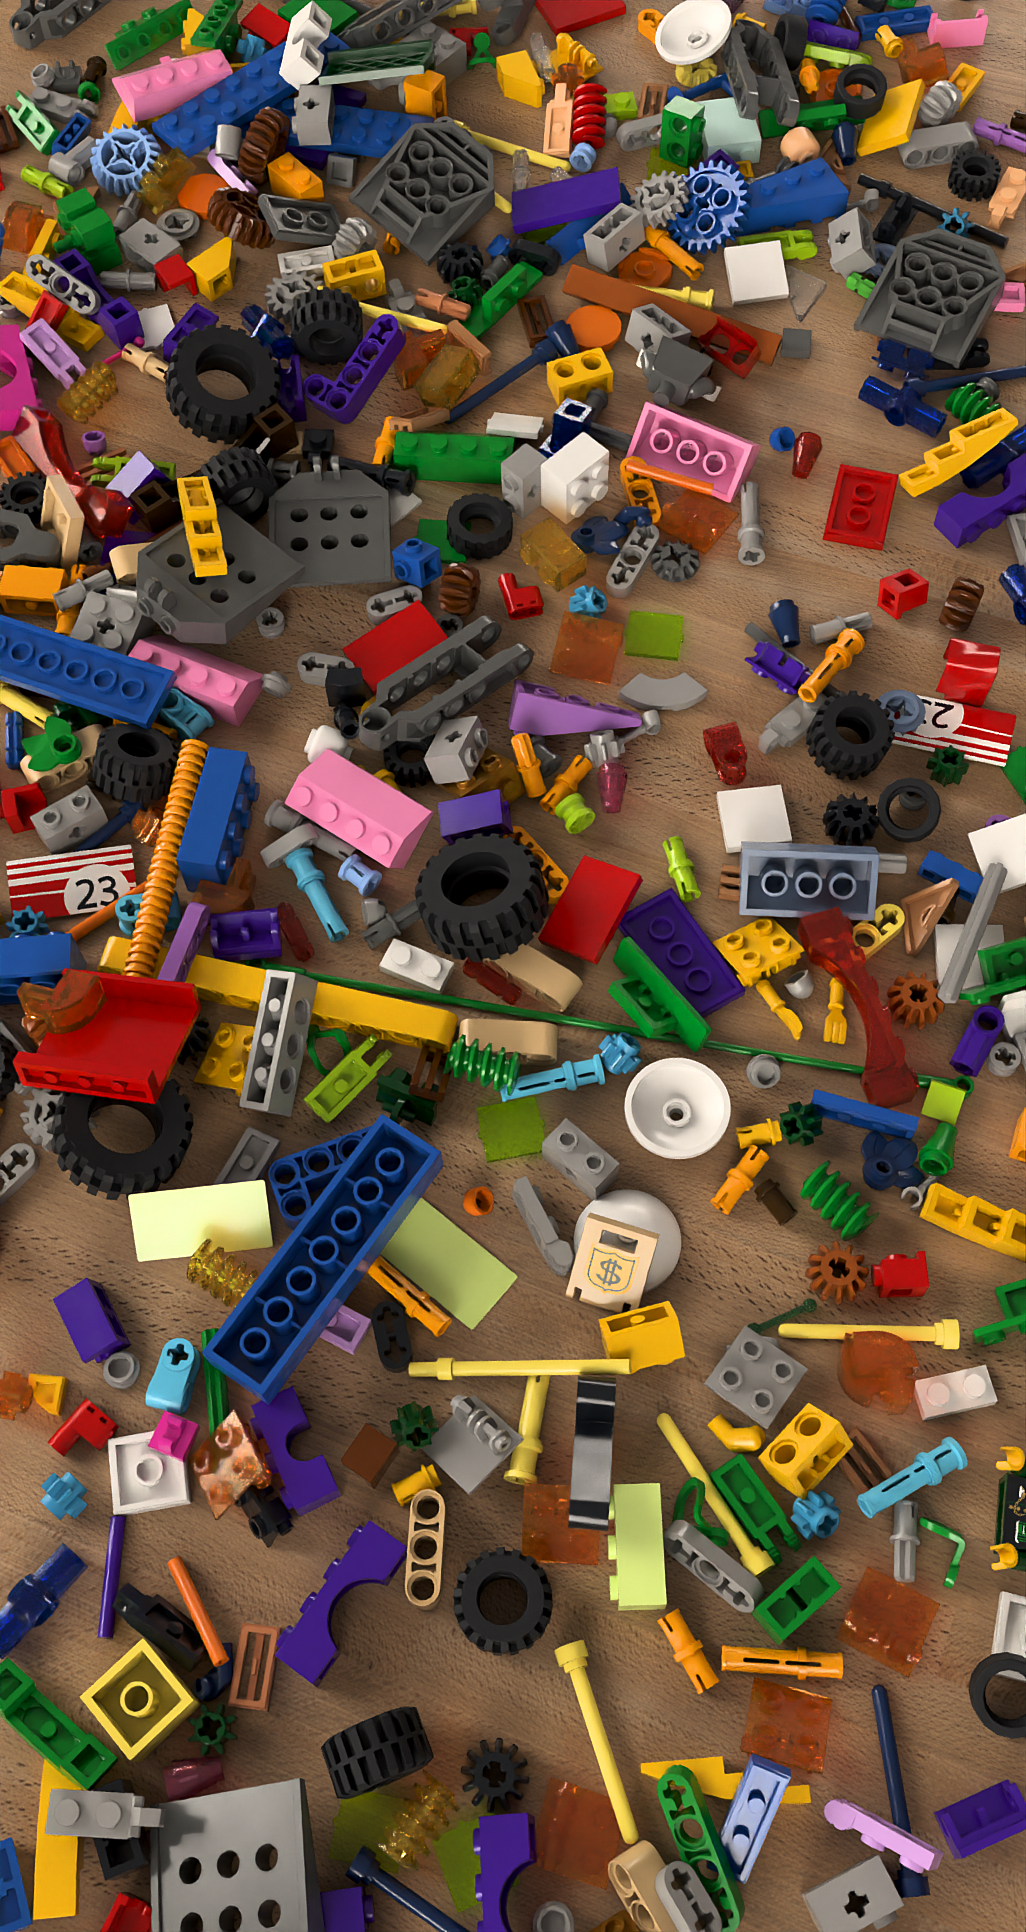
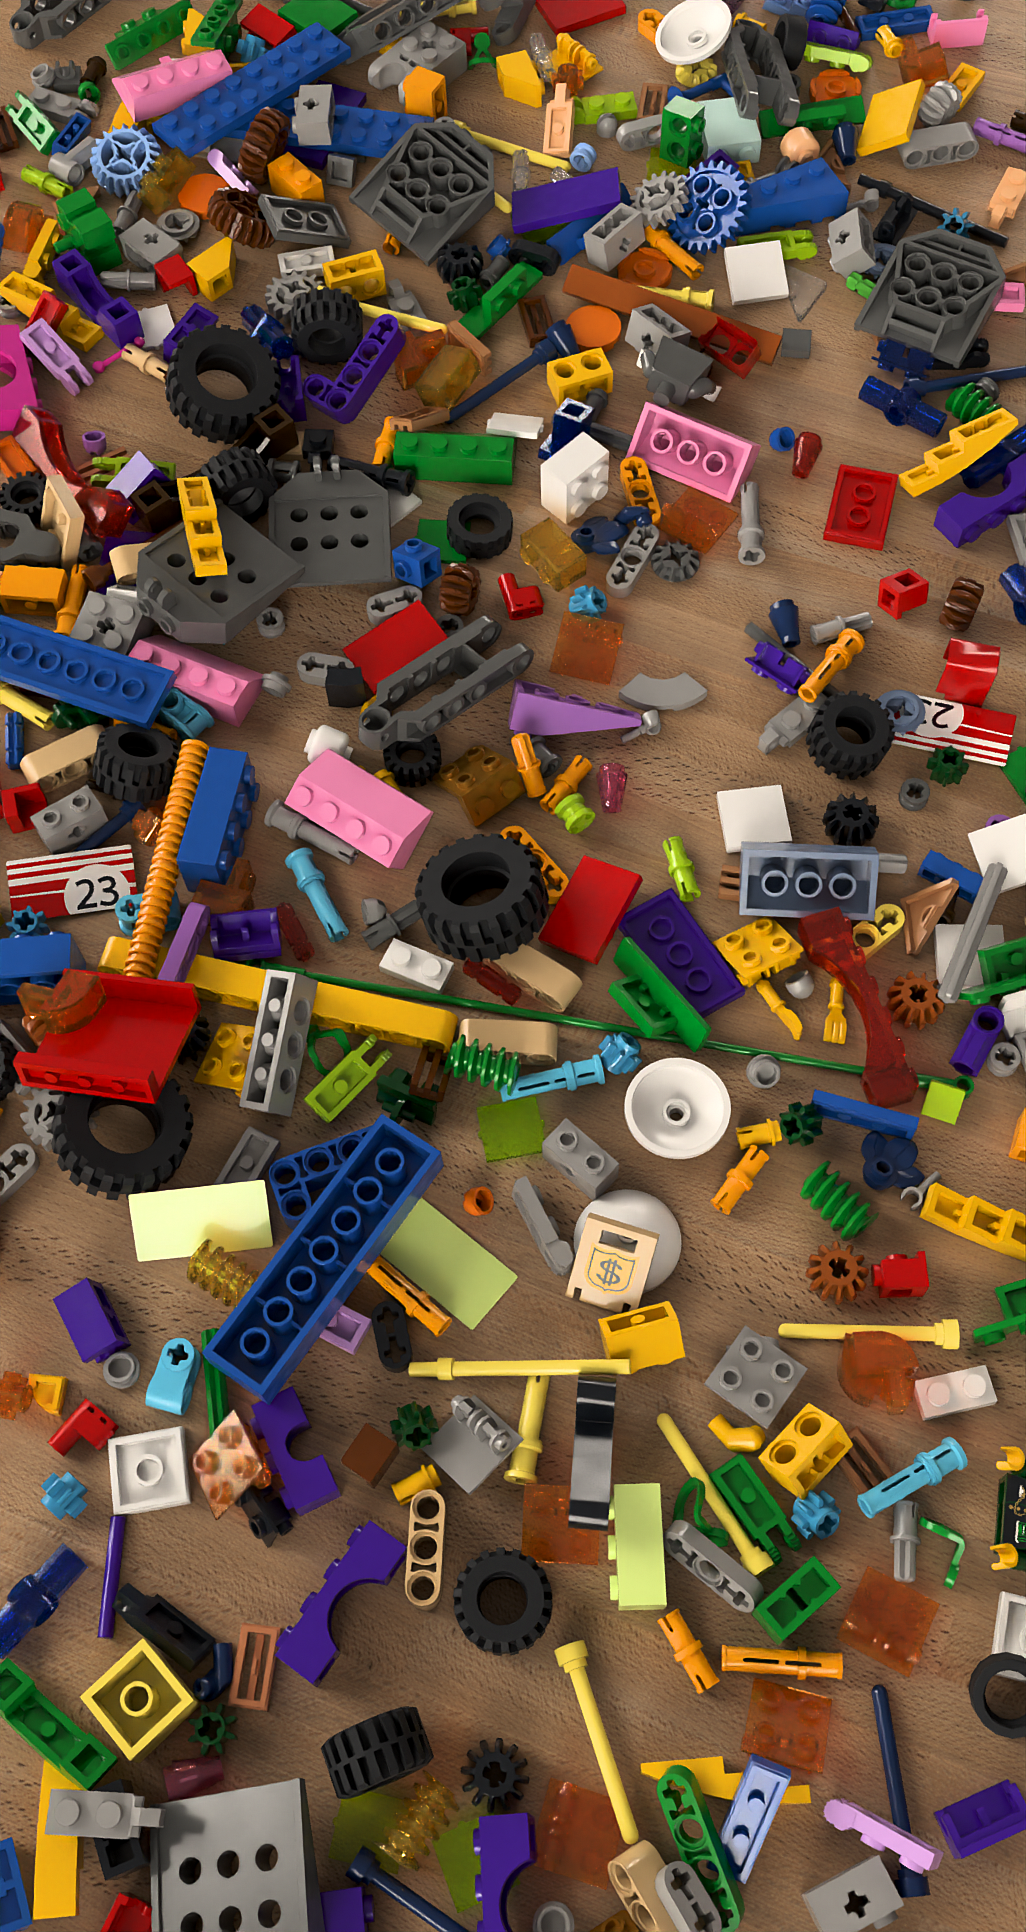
(49, 748): green plate -> none
(51, 284): light grey beam -> none
(78, 591): light grey axle -> none
(88, 393): clear yellow piece -> none
(101, 916): orange piece -> none
(174, 1436): dark pink tile -> none
(198, 1611): orange piece -> none
(228, 142): light grey piece -> none
(300, 837): light grey beam -> none
(301, 58): white arch -> none
(346, 720): black axle -> none
(351, 871): light blue bush -> none
(354, 238): light grey gear -> none
(378, 62): dark green fence -> none
(442, 304): nougat axle -> none
(456, 750): light grey brick -> none
(473, 815): dark purple hinge -> none
(522, 480): light grey brick -> none
(589, 115): red piece -> none
(604, 747): light grey gear -> none
(653, 635): clear neon green piece -> none
(669, 477): orange piece -> none
(727, 752): clear red piece -> none
(775, 1201): dark brown pin -> none
(809, 75): light orange axle -> none
(809, 1305): clear green hinge -> none
(863, 75): black tyre -> none
(906, 785): black tyre -> none
(938, 1152): green cone -> none
(974, 186): black tyre -> none

